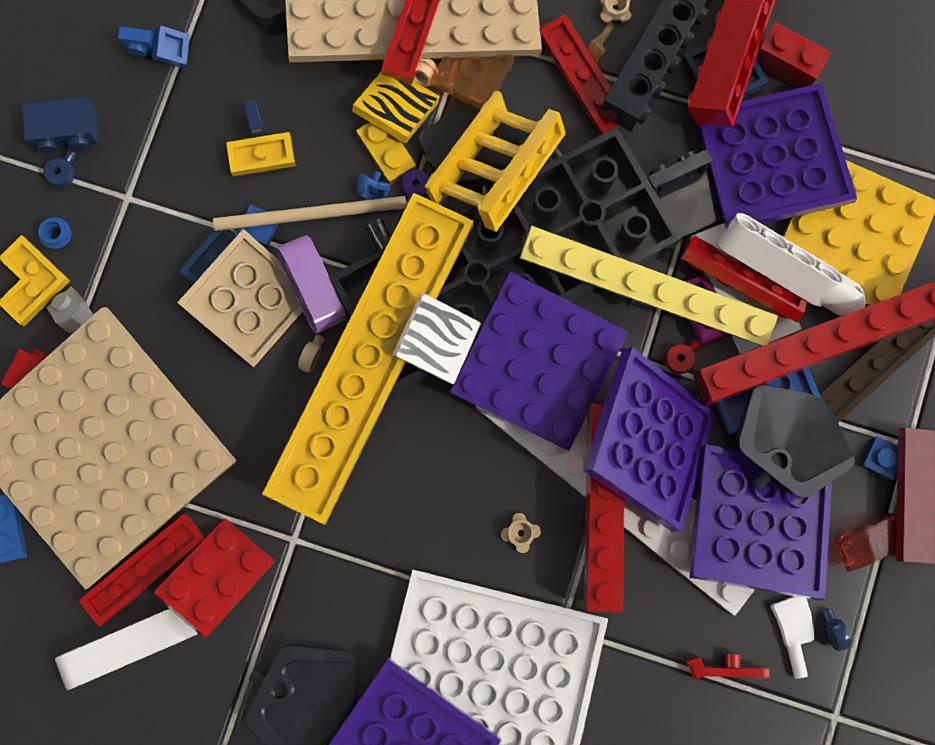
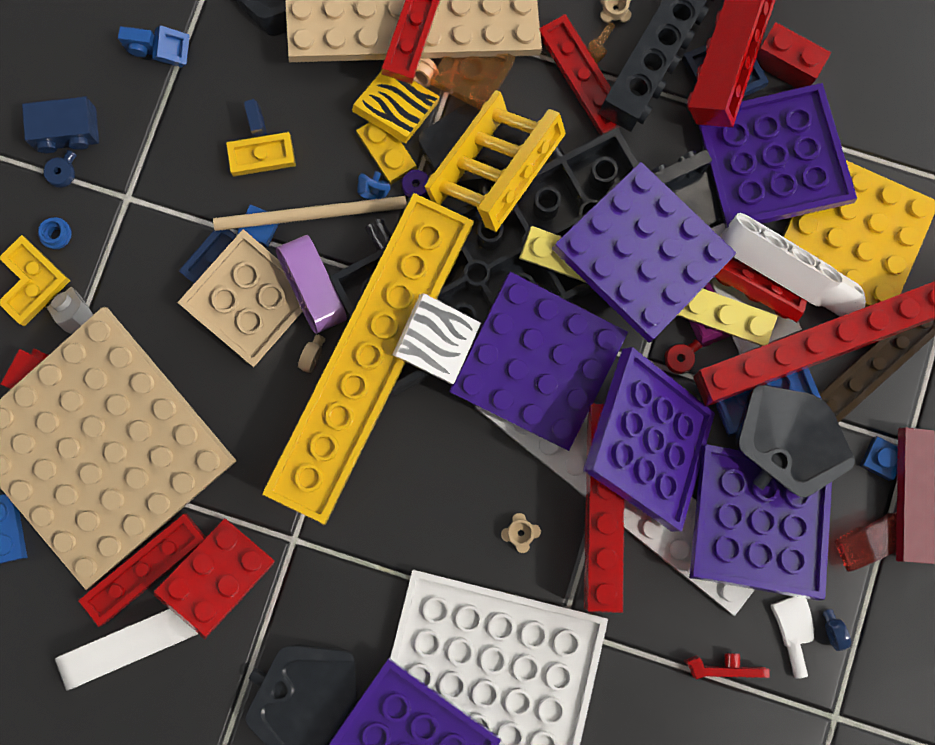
(644, 252): none -> dark purple plate

